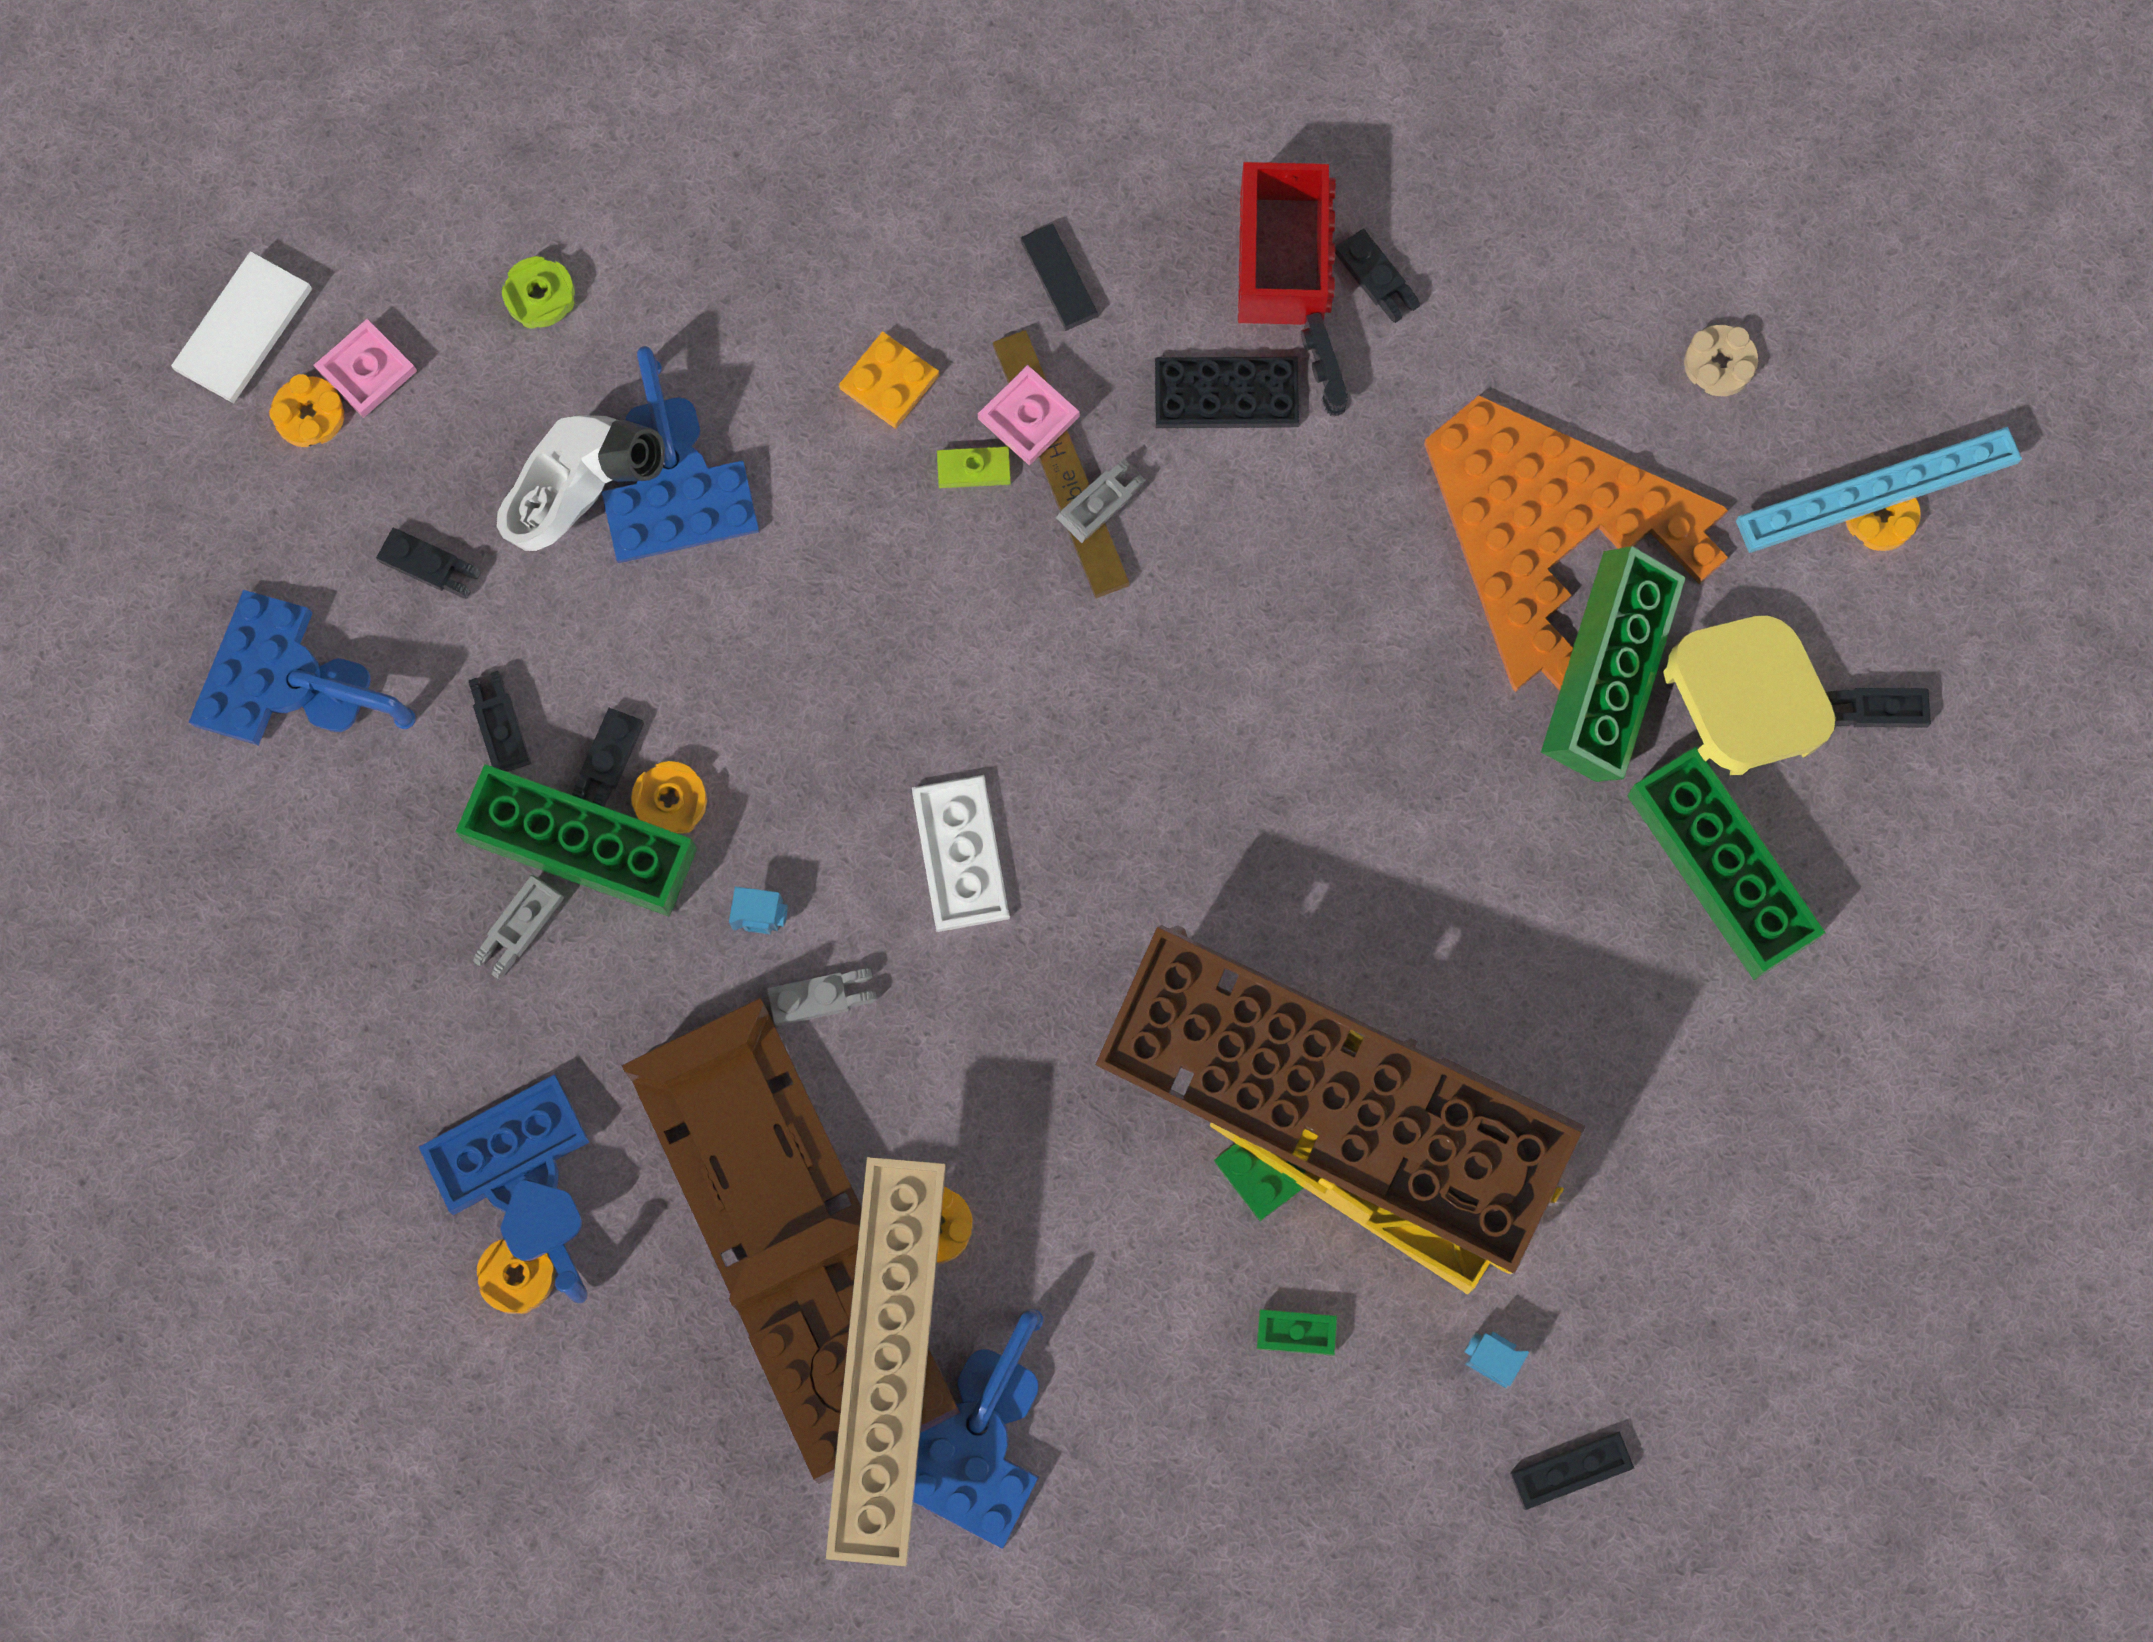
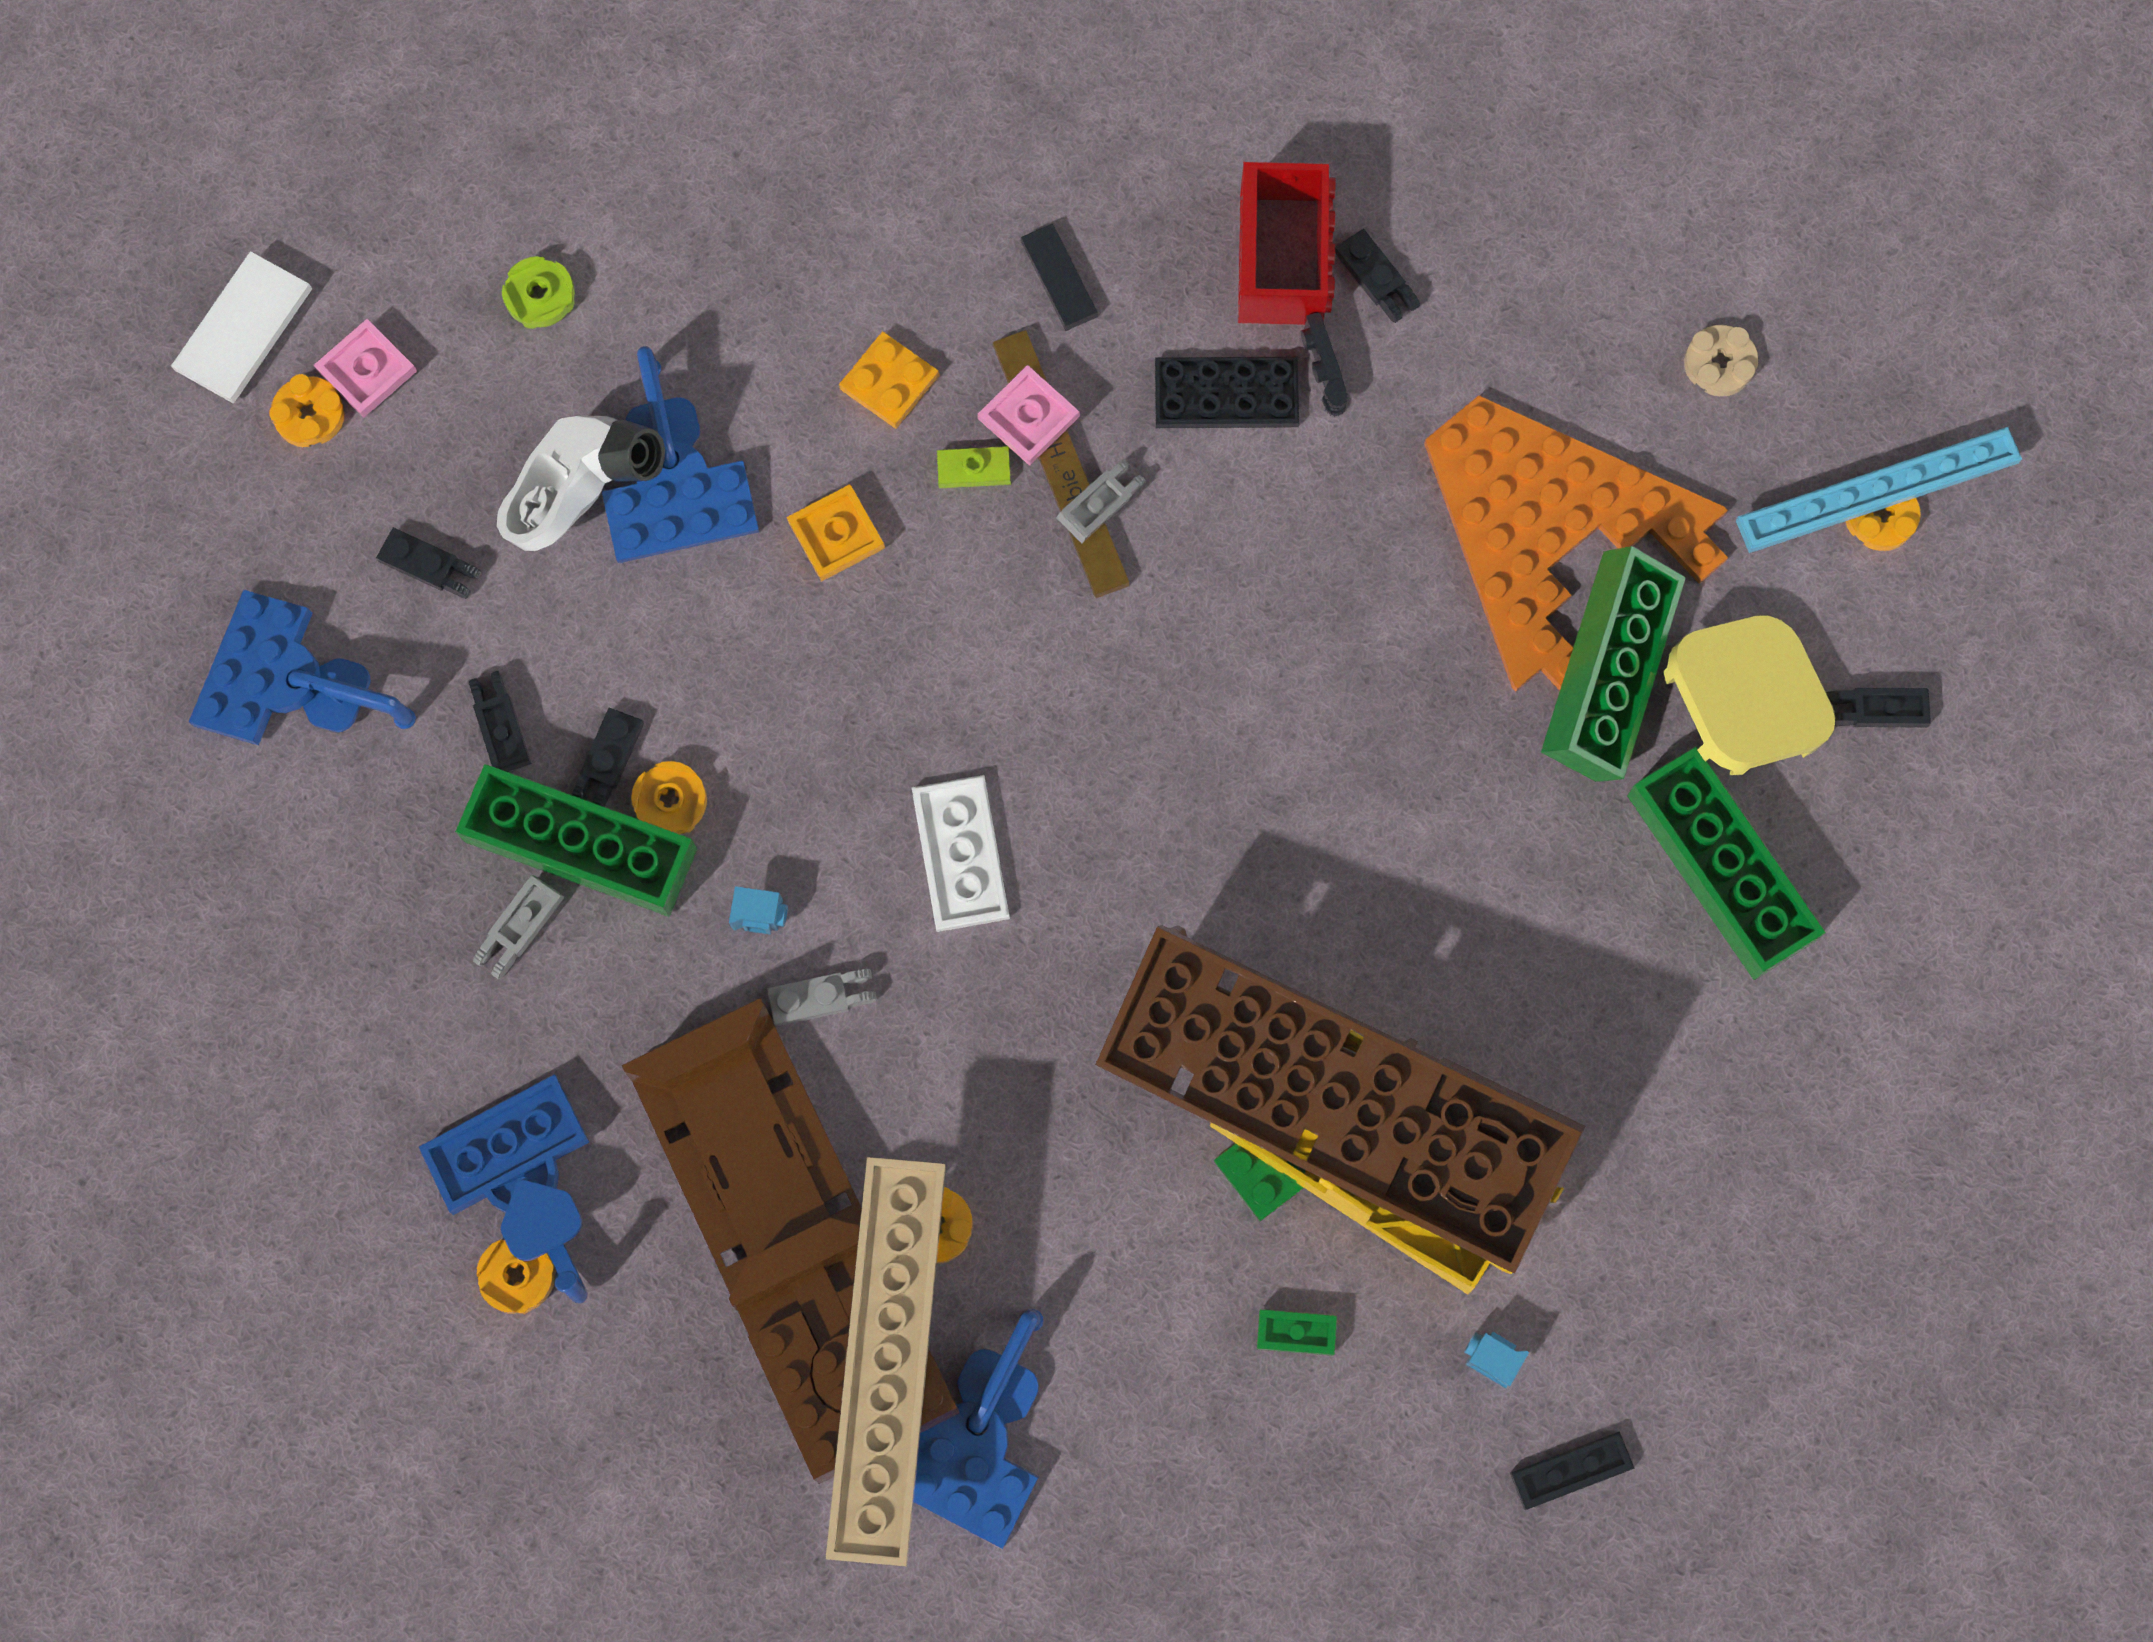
(835, 532): none -> light orange plate

